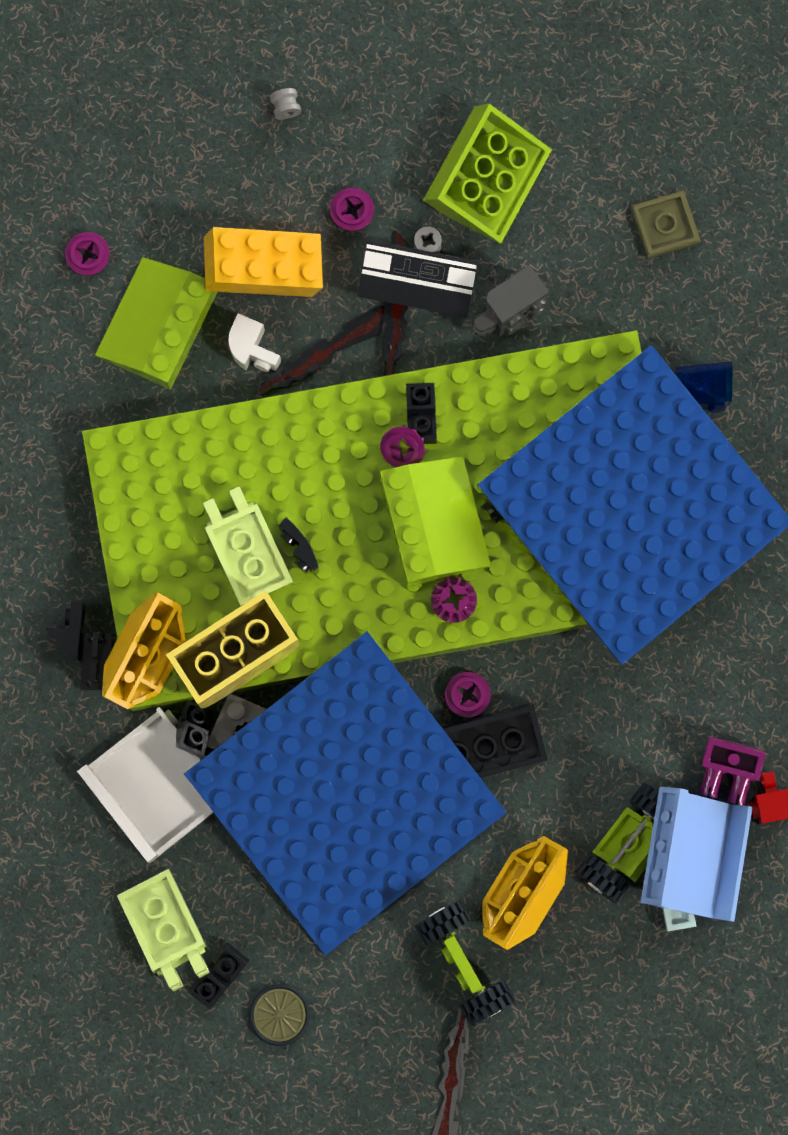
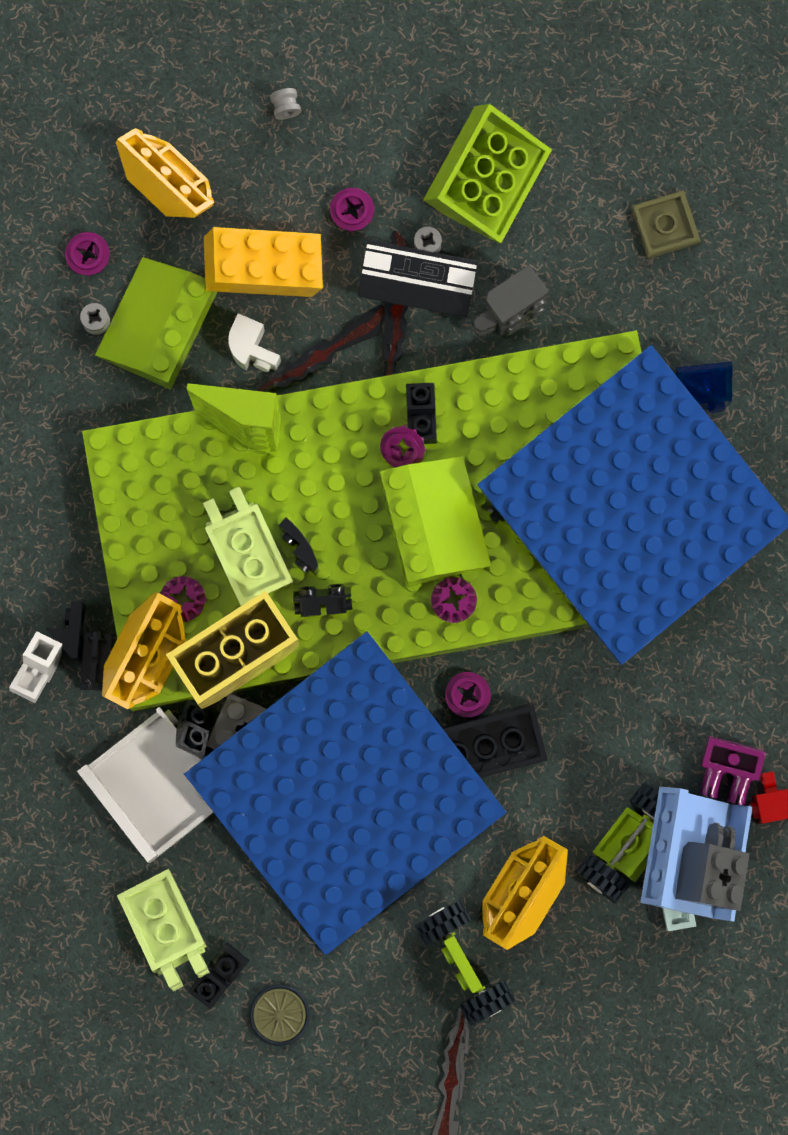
(37, 668): none -> white brick
(99, 323): none -> light grey wheel
(164, 175): none -> yellow wedge
(194, 592): none -> magenta gear
(242, 414): none -> lime slope
(311, 599): none -> black hinge
(713, 870): none -> dark grey hinge

